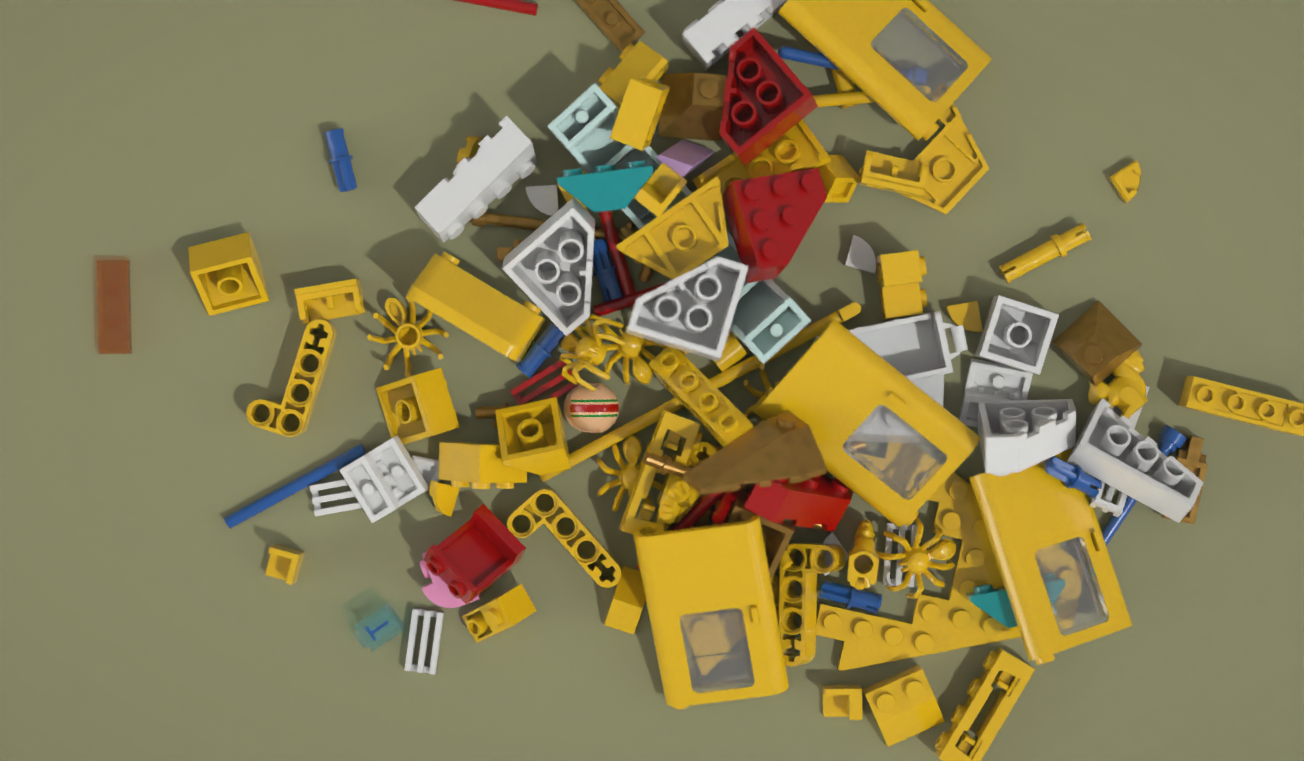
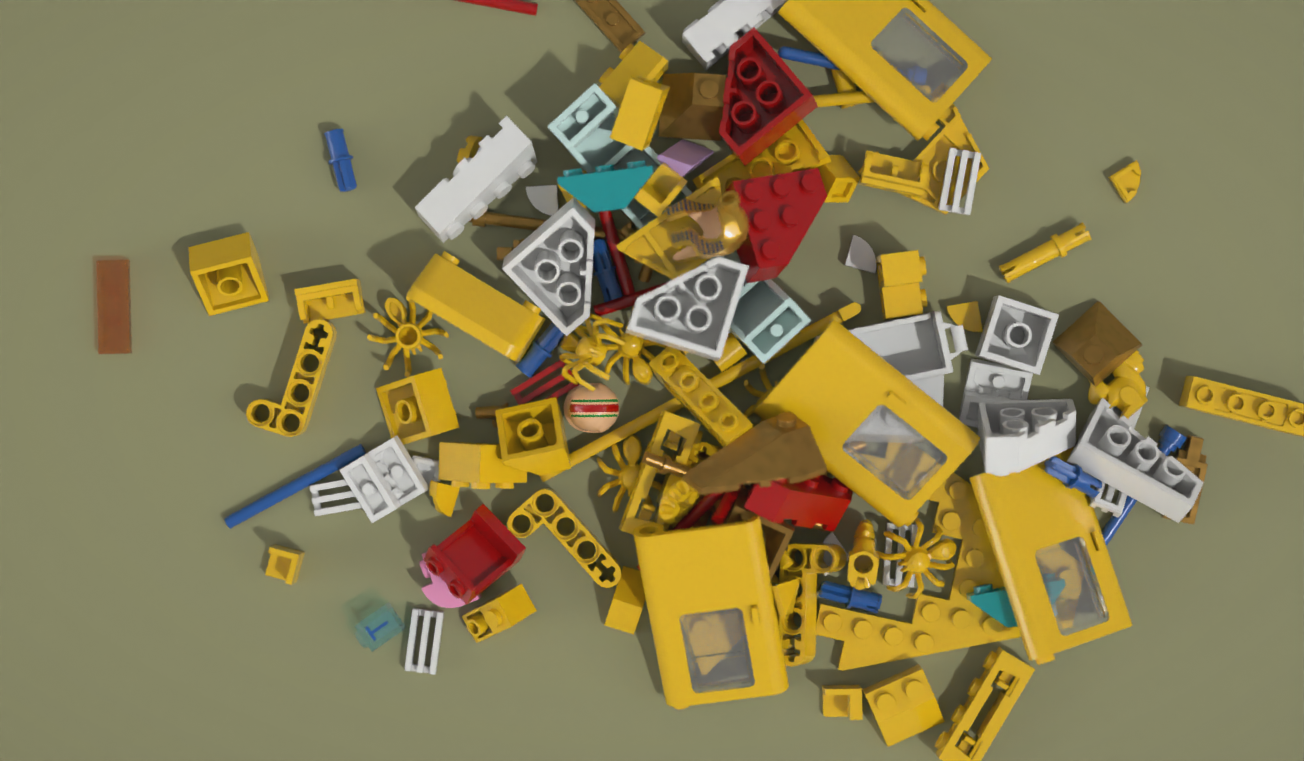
(722, 224): none -> pearl gold piece
(785, 596): none -> yellow slope
(964, 154): none -> white tile

